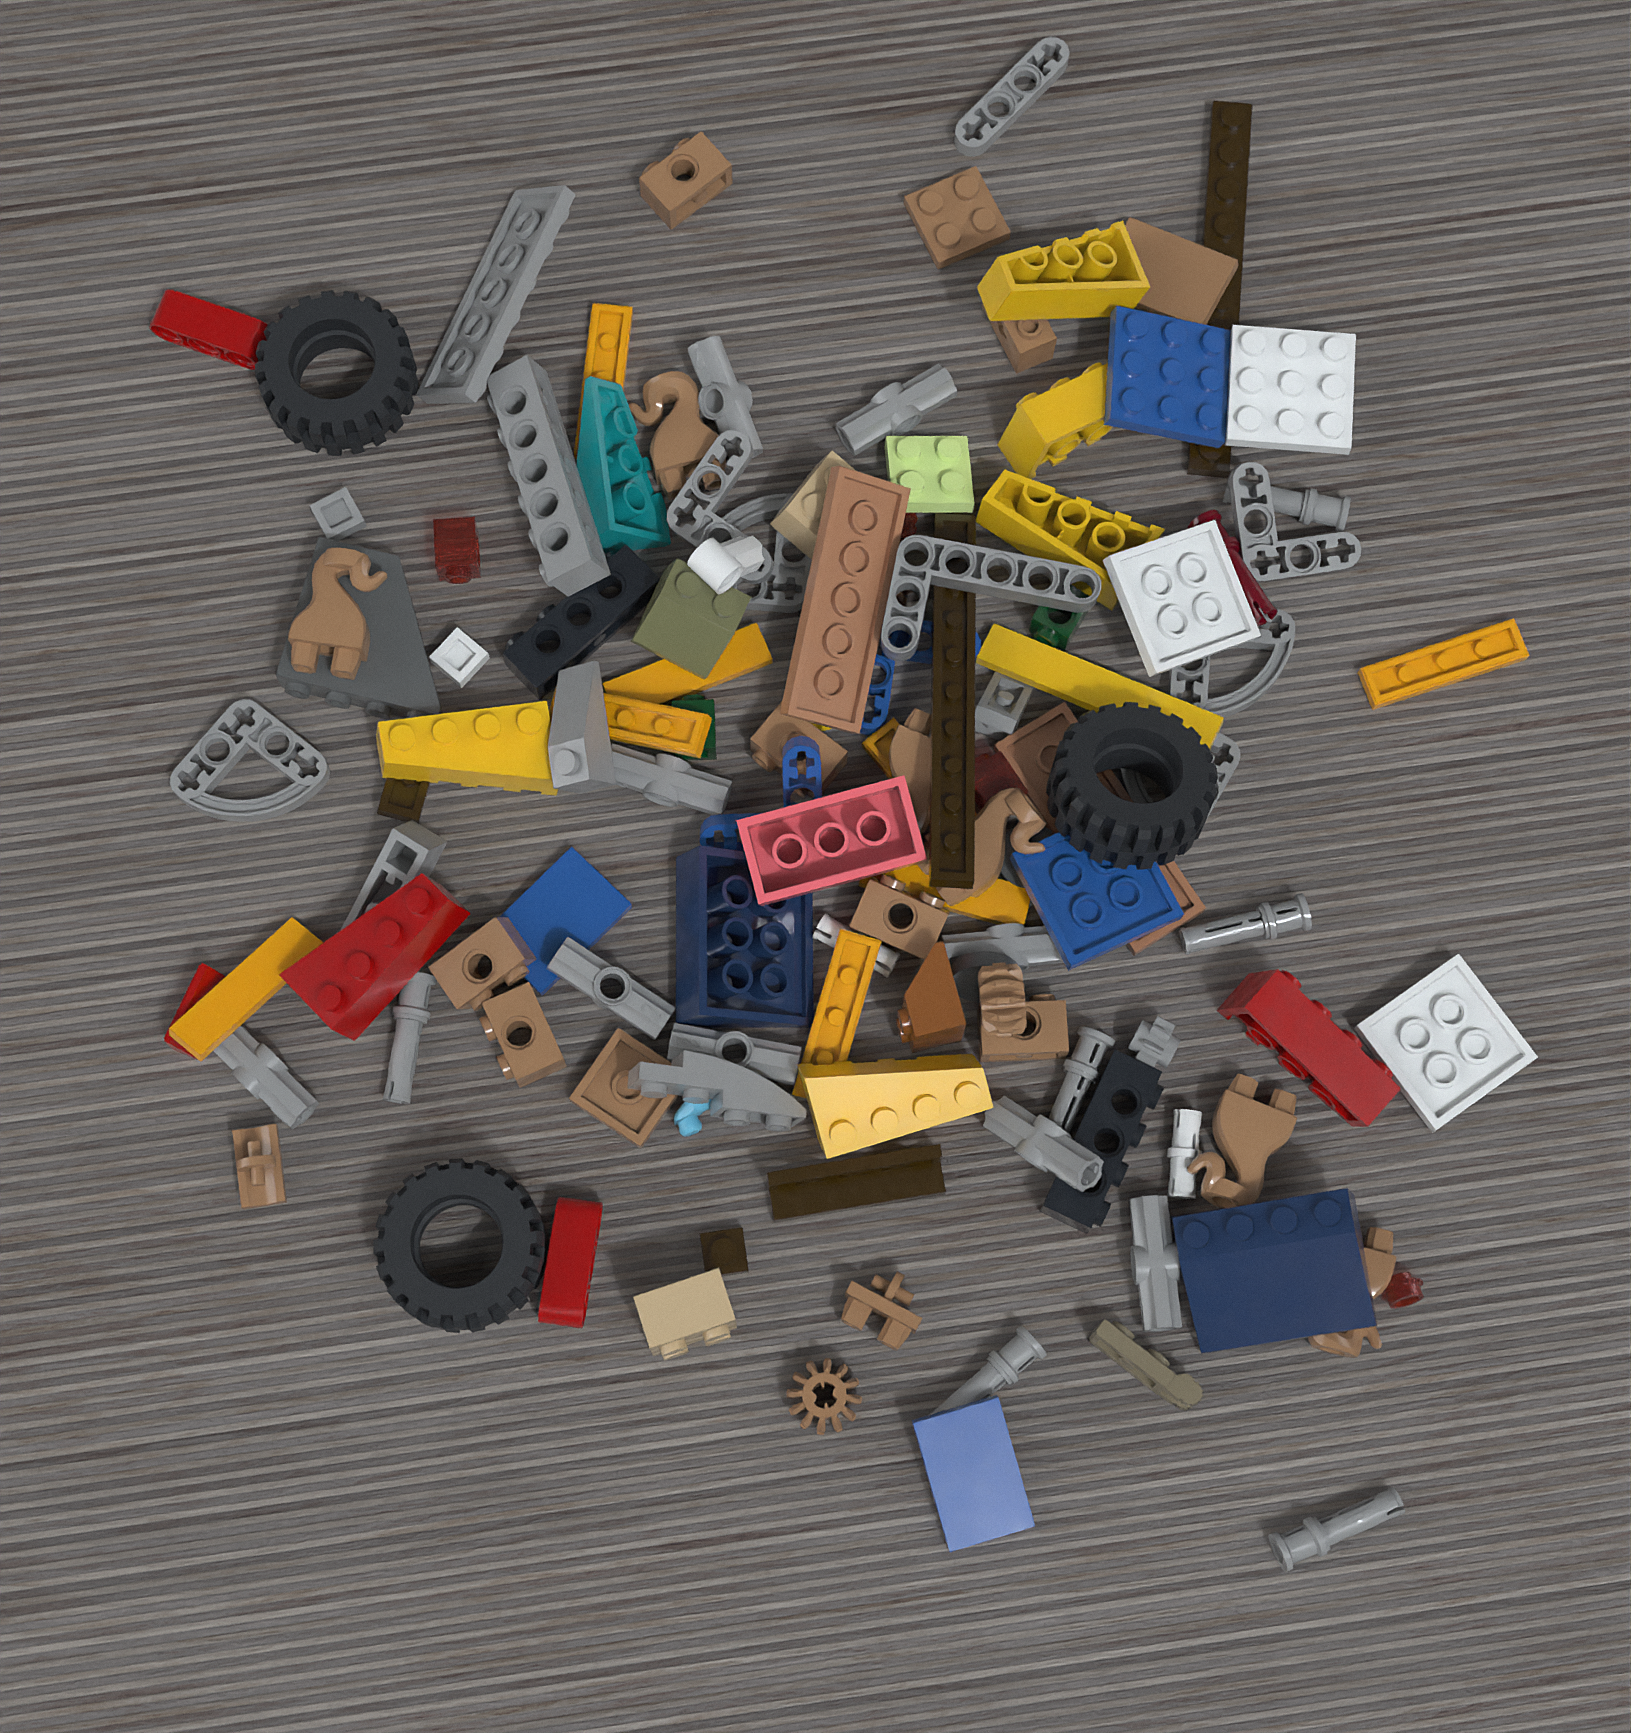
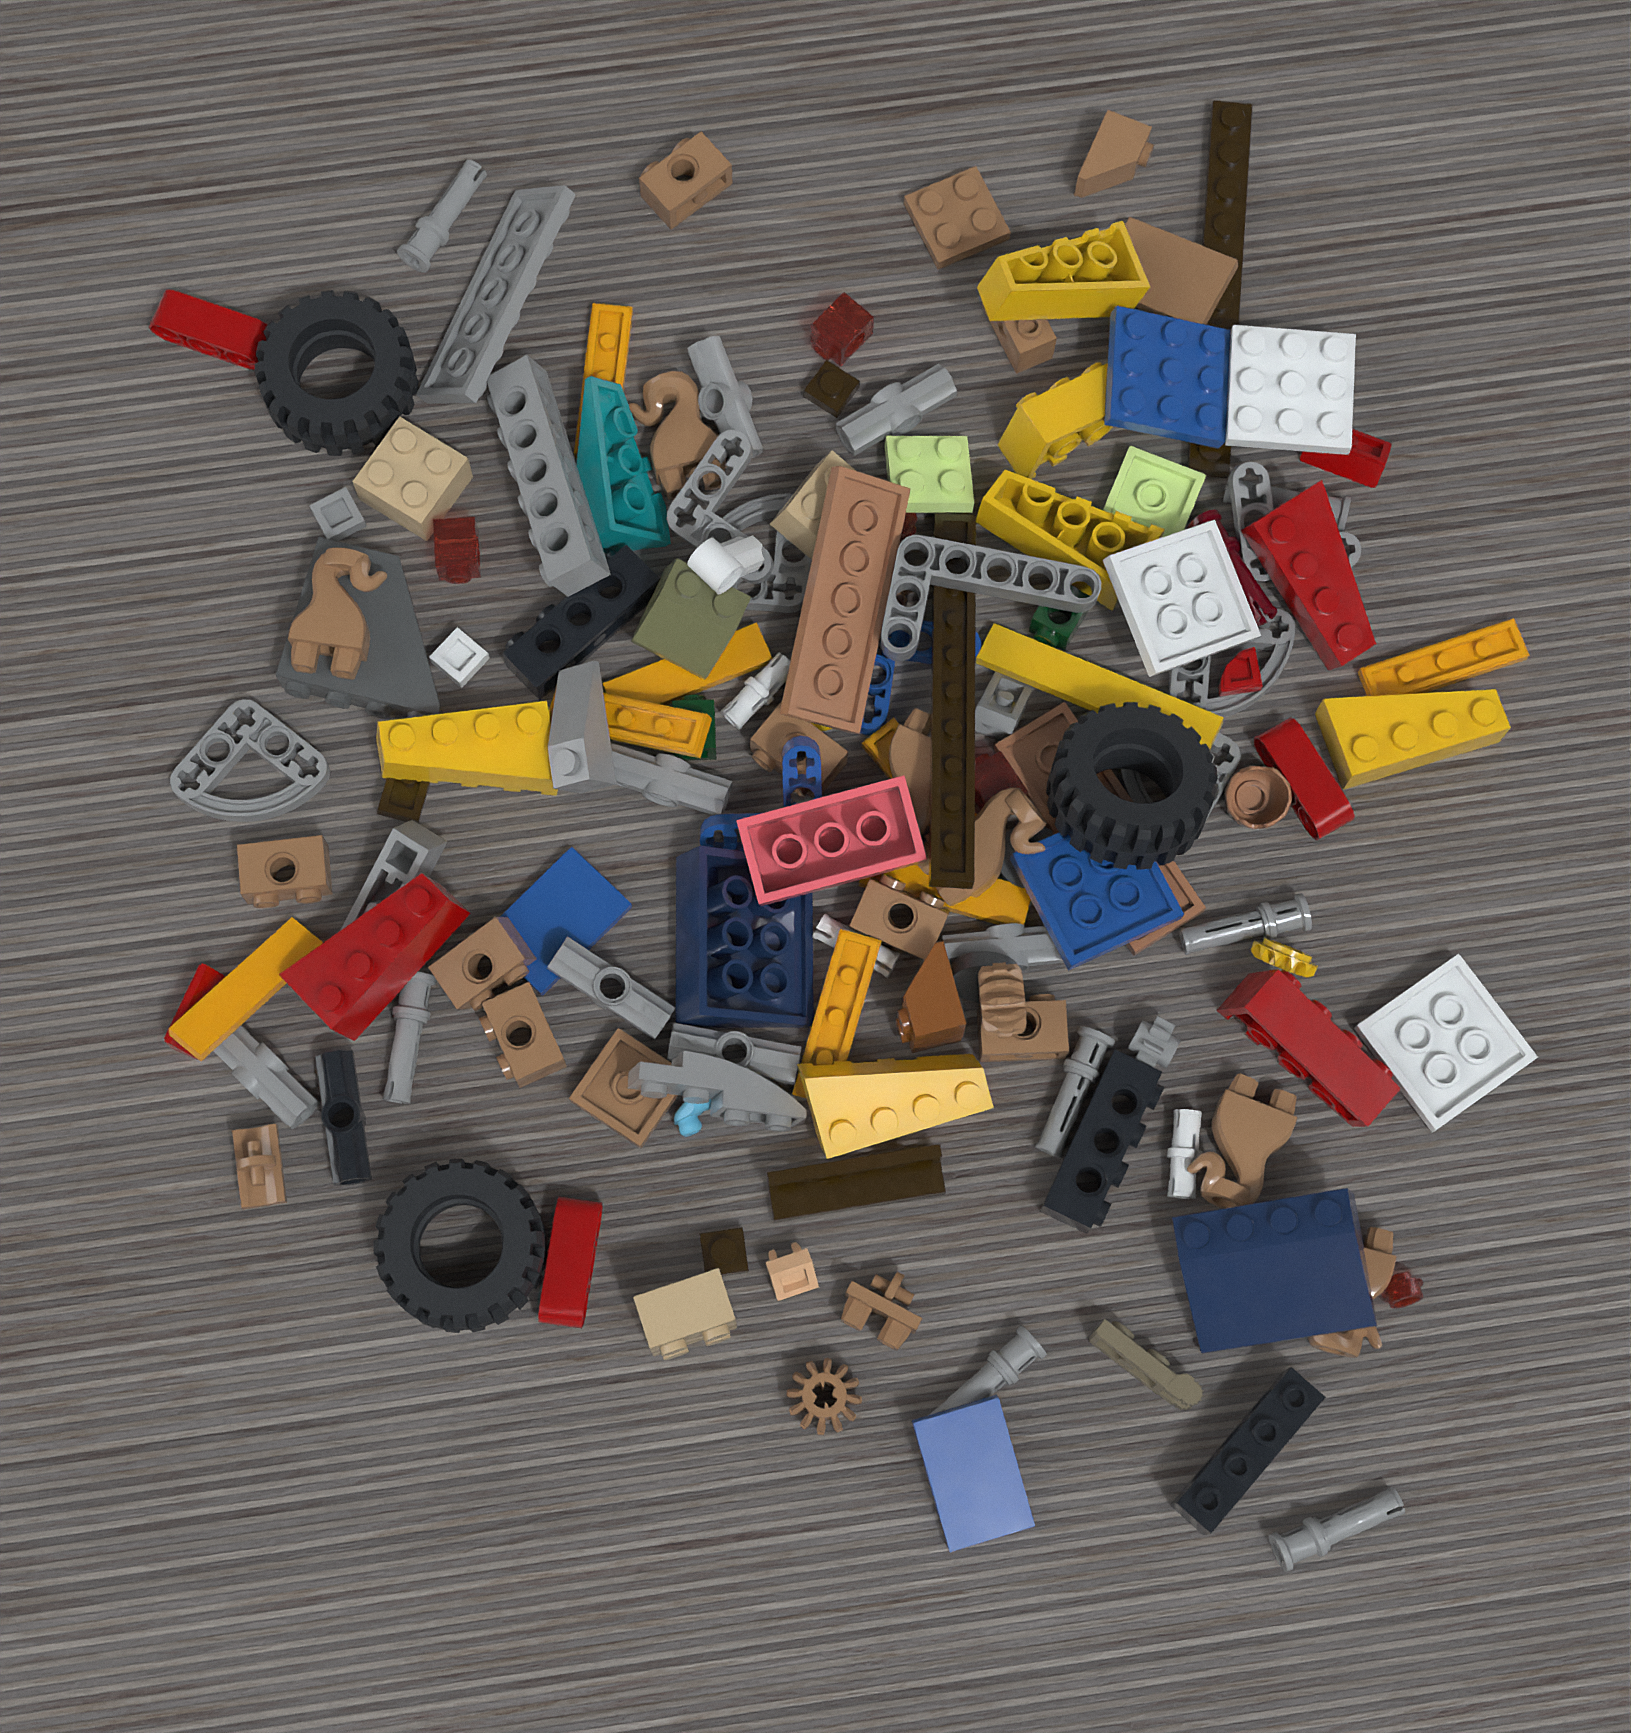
(262, 860): none -> medium nougat brick
(346, 1145): none -> black piece
(412, 478): none -> tan brick
(433, 229): none -> light grey pin
(757, 691): none -> white pin
(791, 1273): none -> light nougat tile
(831, 388): none -> dark brown plate
(841, 330): none -> clear red brick
(1010, 95): light grey beam -> none
(1043, 1144): light grey piece -> none
(1114, 154): none -> medium nougat slope
(1154, 491): none -> yellowish green plate
(1155, 1263): light grey piece -> none
(1241, 674): none -> red tile
(1247, 1451): none -> black brick
(1257, 797): none -> nougat hair
(1284, 957): none -> yellow gear
(1313, 574): none -> red wedge
(1314, 791): none -> red beam
(1362, 464): none -> red slope
(1405, 731): none -> yellow wedge

